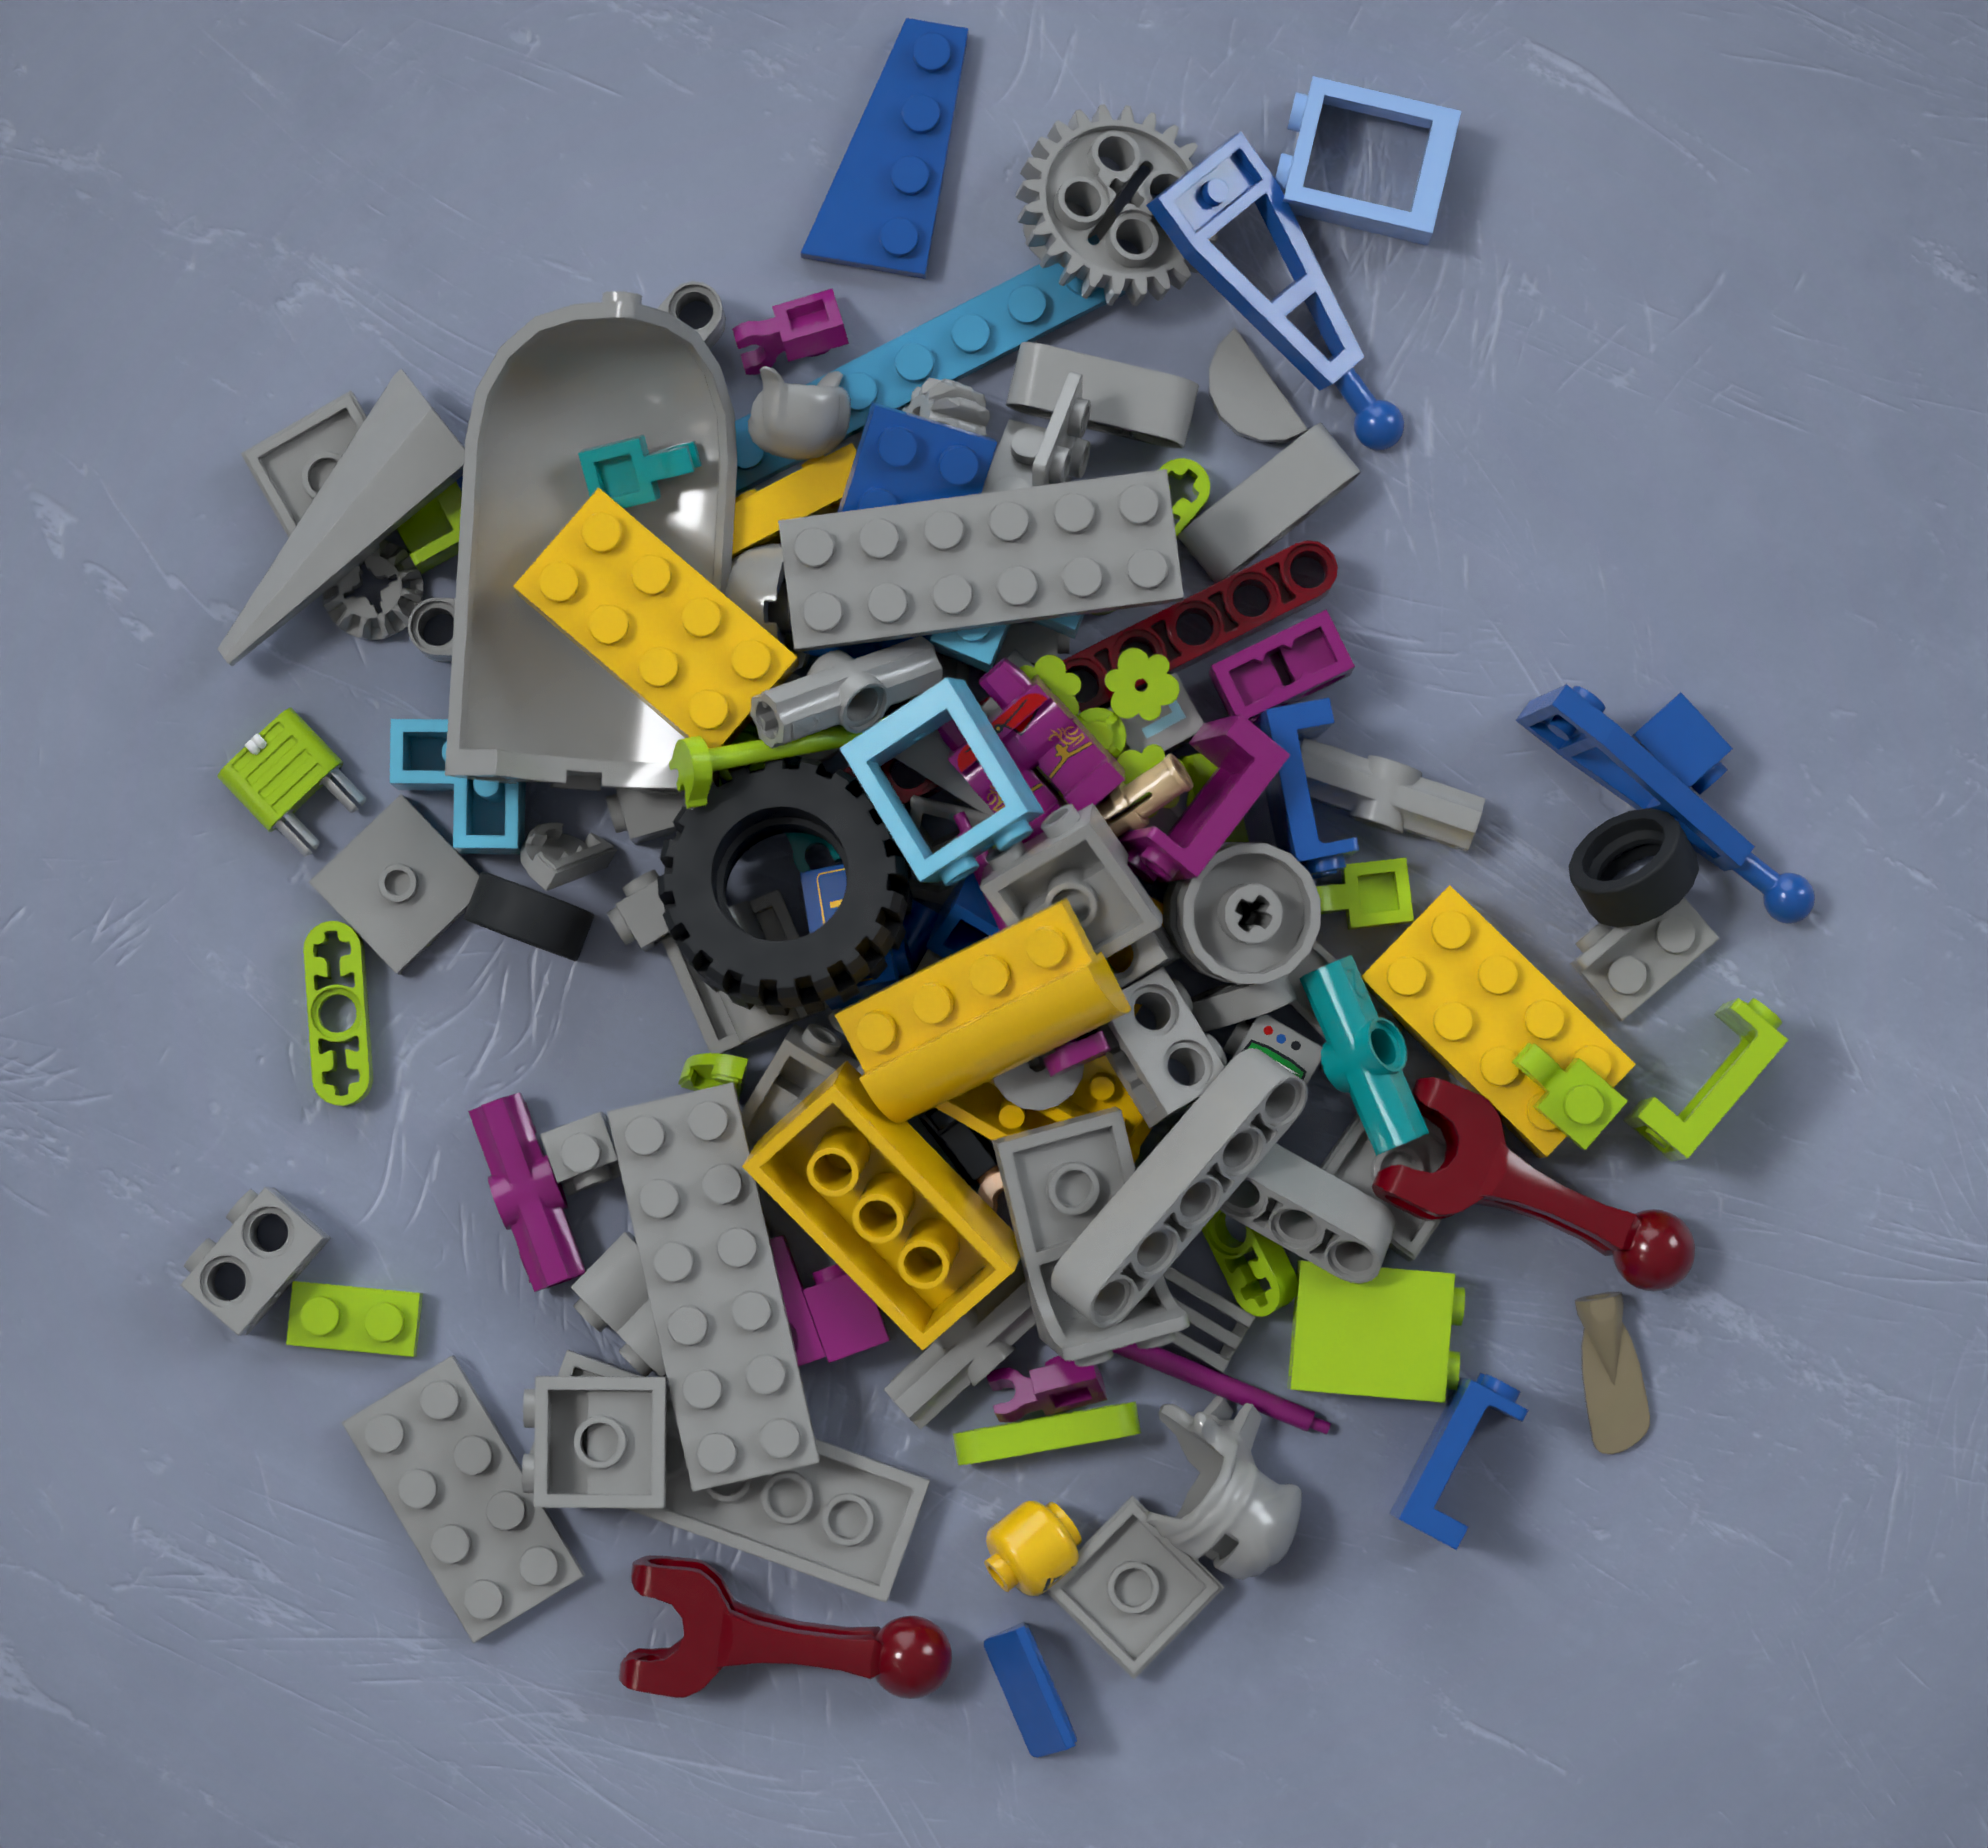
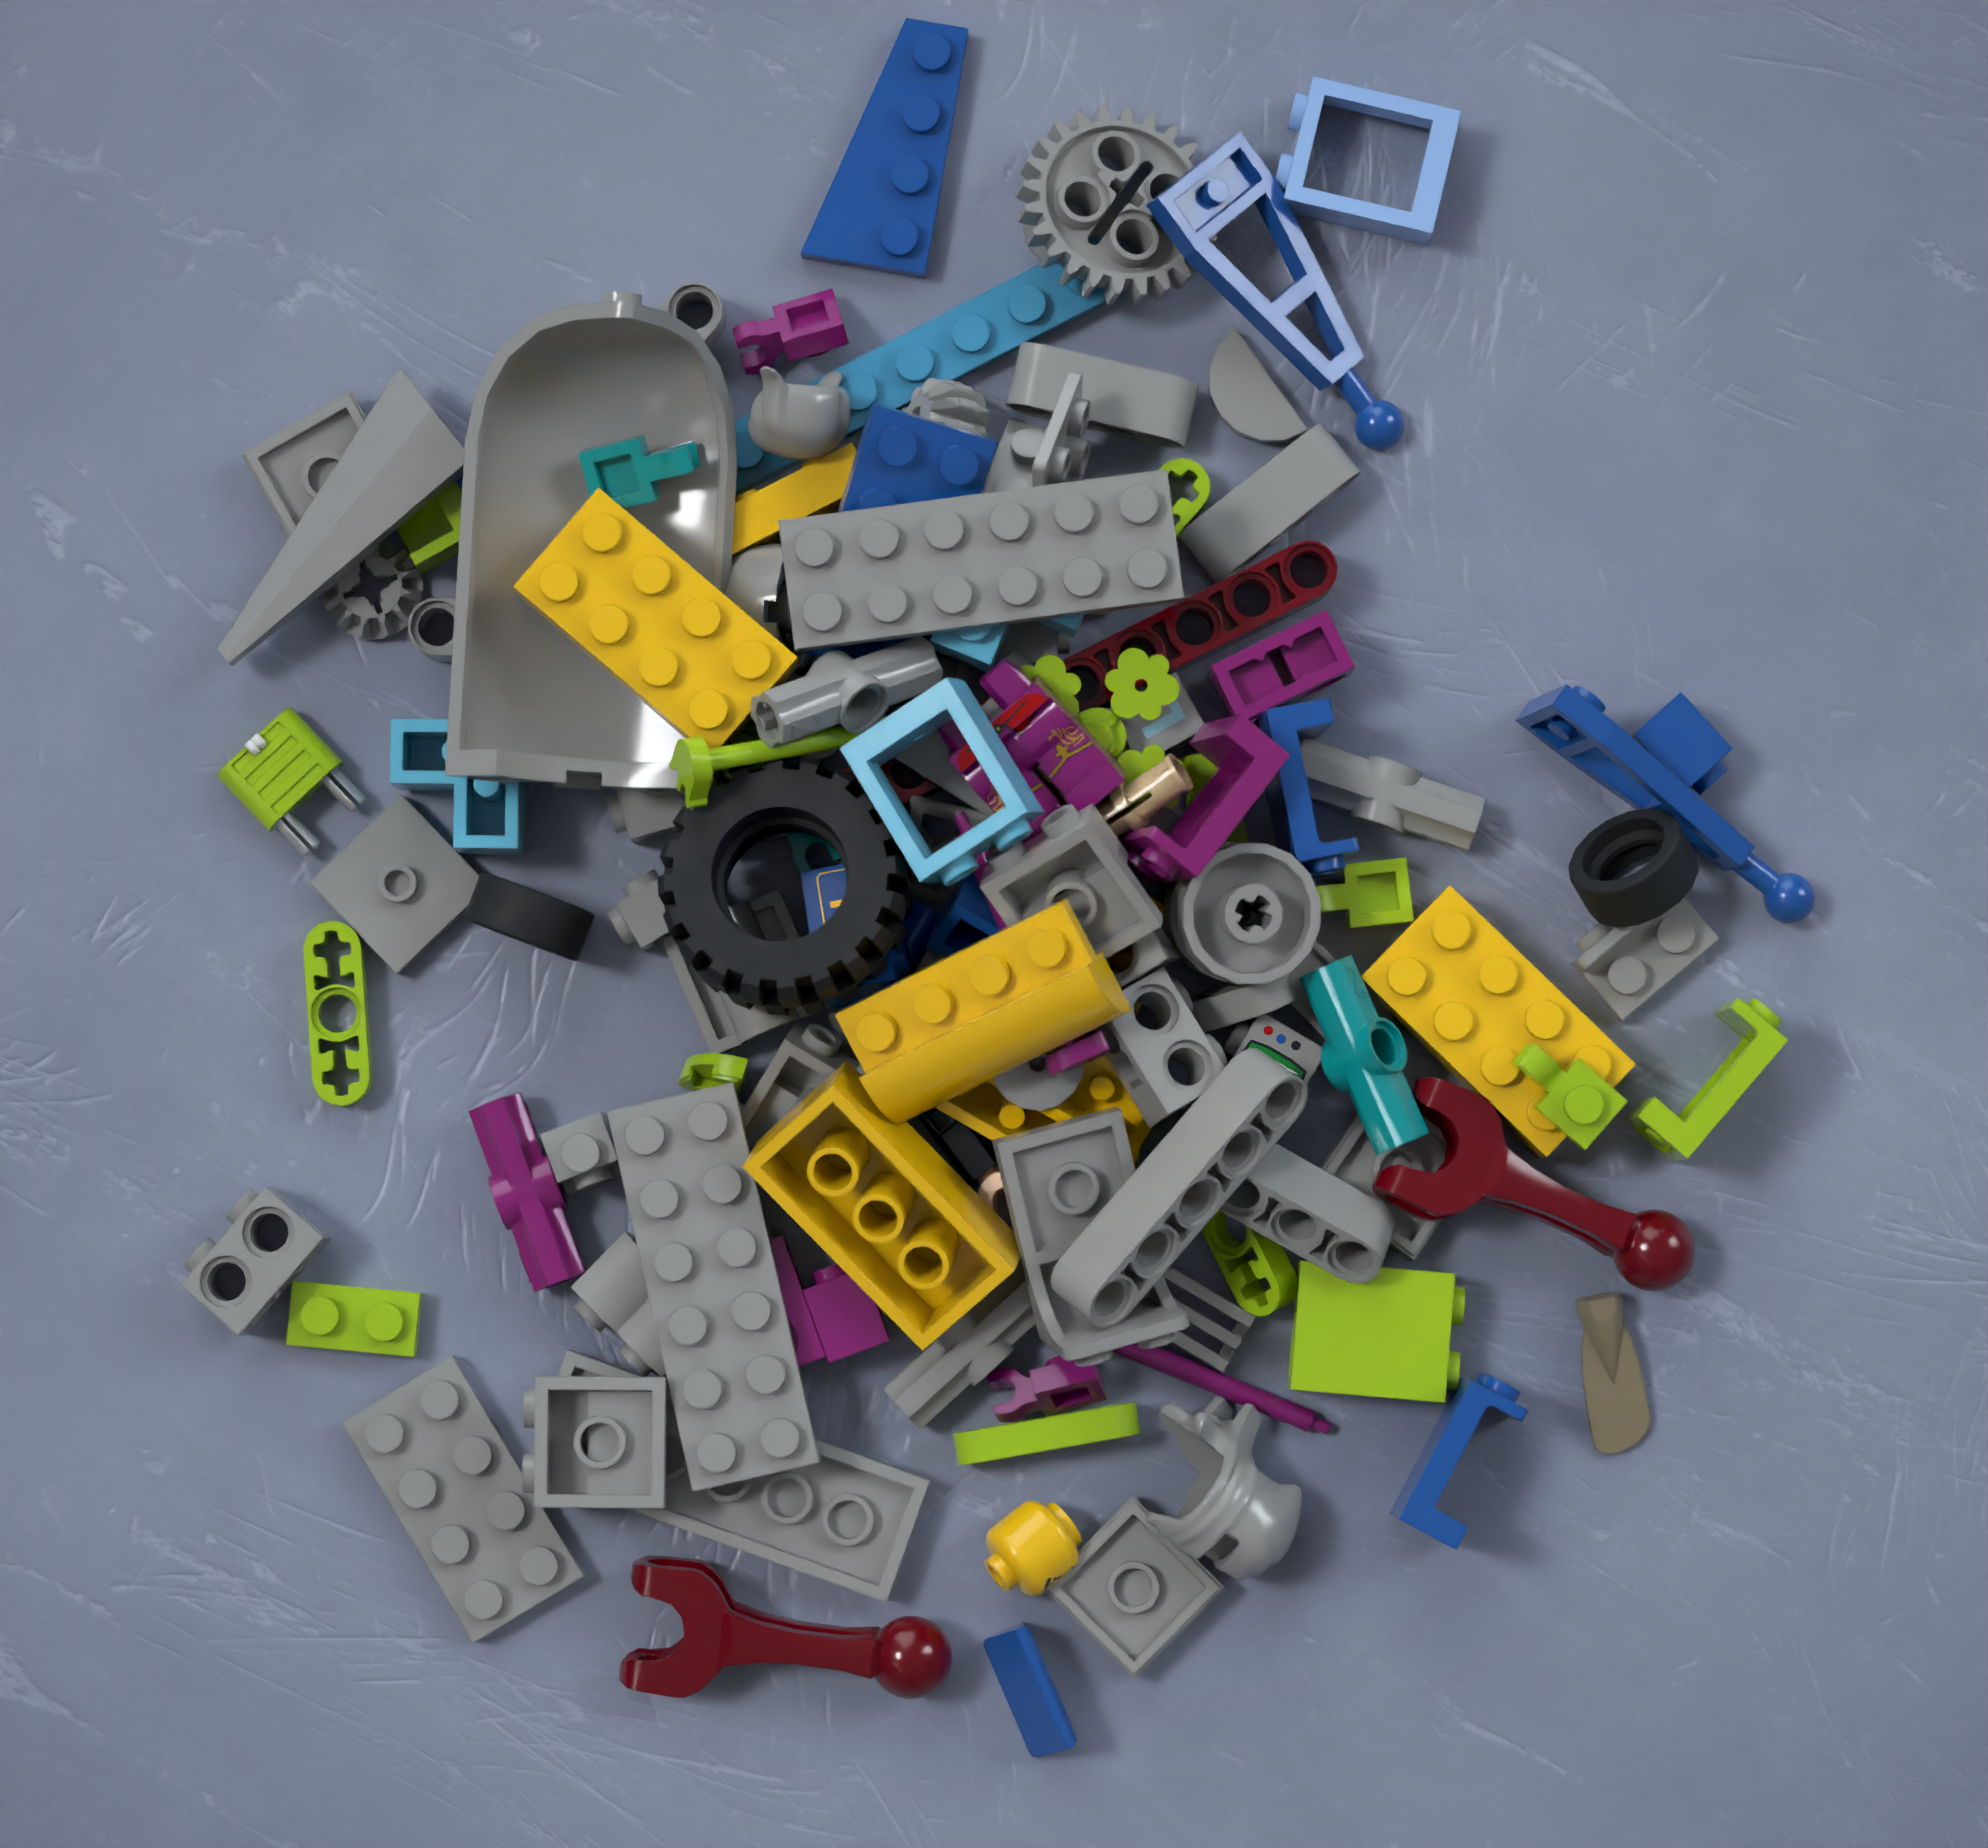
(562, 858): light grey tile -> none

